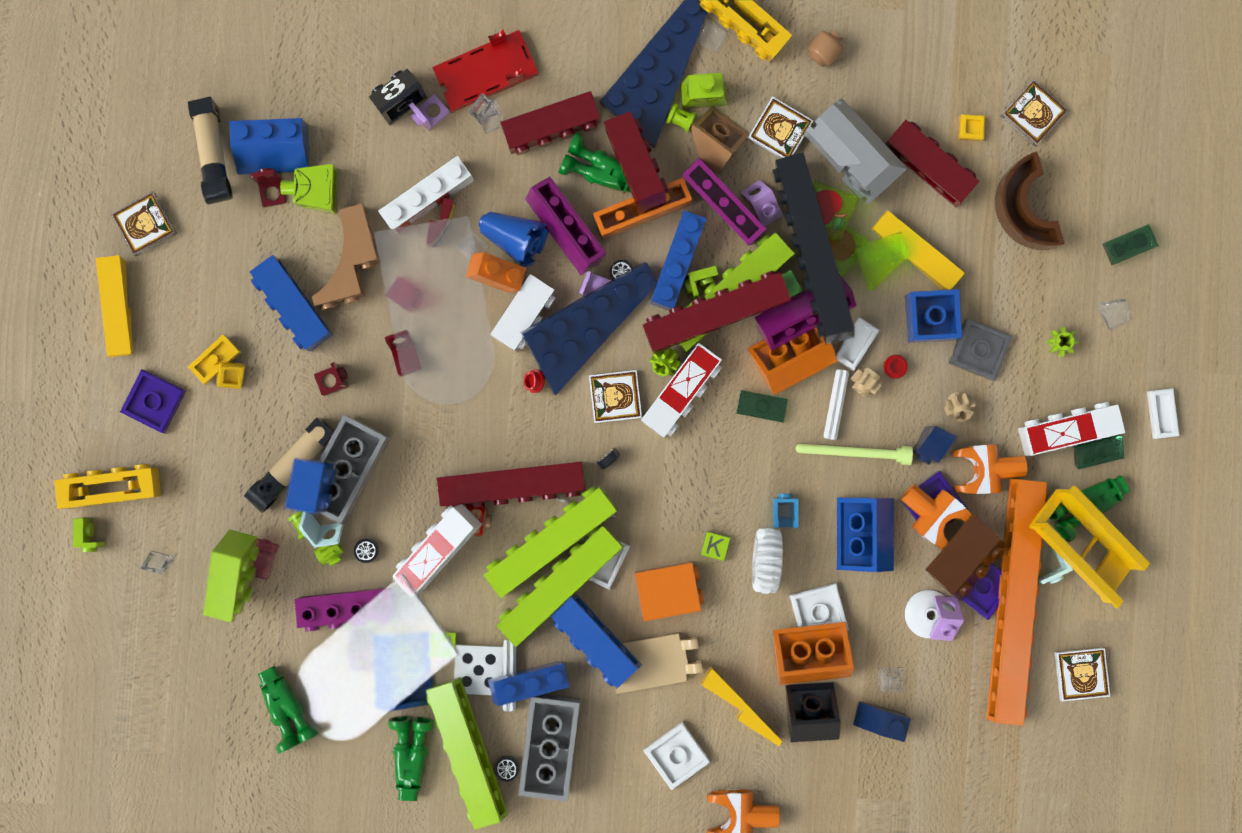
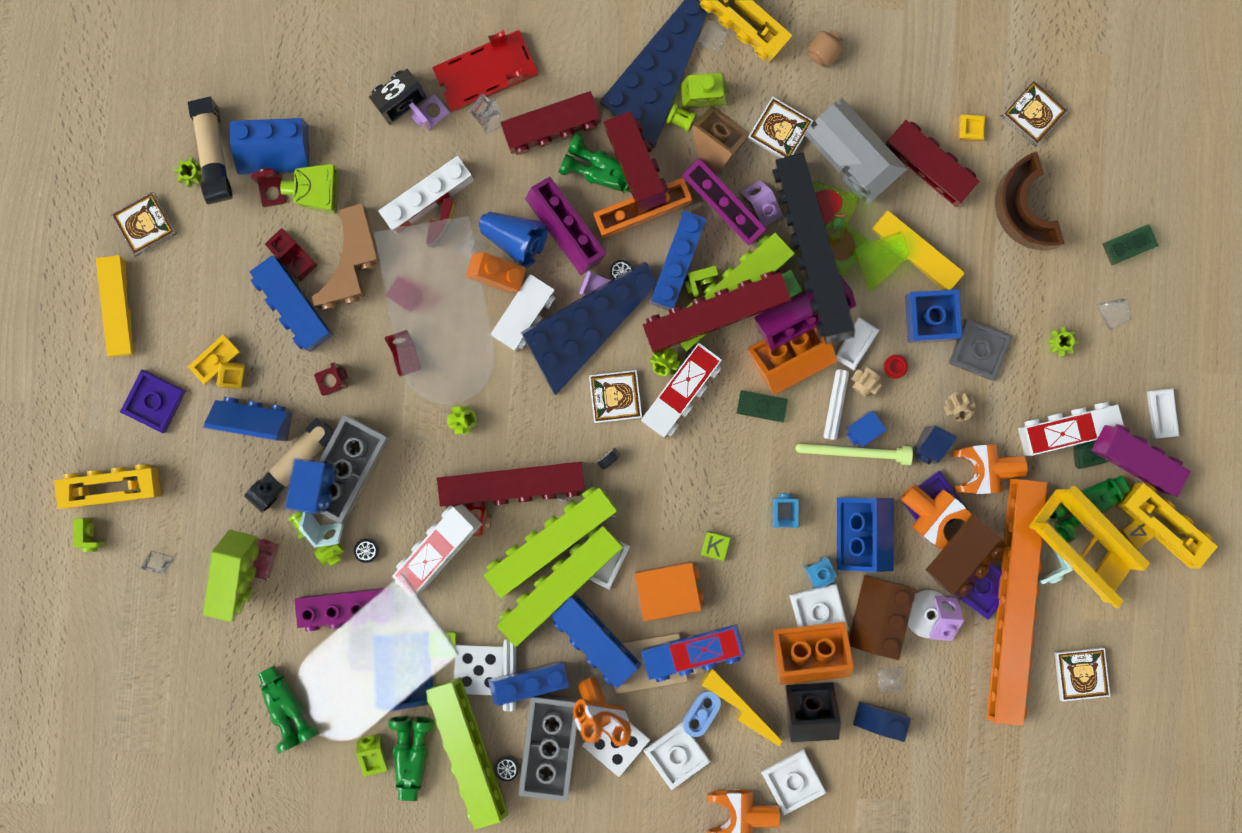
(183, 170): none -> lime gear
(249, 419): none -> blue slope
(291, 254): none -> dark red slope
(371, 755): none -> lime bracket
(461, 420): none -> lime gear
(534, 381): red plate -> none
(596, 714): none -> orange connector
(617, 757): none -> white tile
(693, 652): none -> blue brick
(702, 714): none -> light blue plate
(767, 560): white gear -> none
(793, 781): none -> white tile
(820, 573): none -> dark azure window
(865, 429): none -> blue brick
(881, 617): none -> reddish brown slope
(1138, 533): none -> yellow tile
(1141, 460): none -> magenta brick
(1191, 550): none -> yellow brick

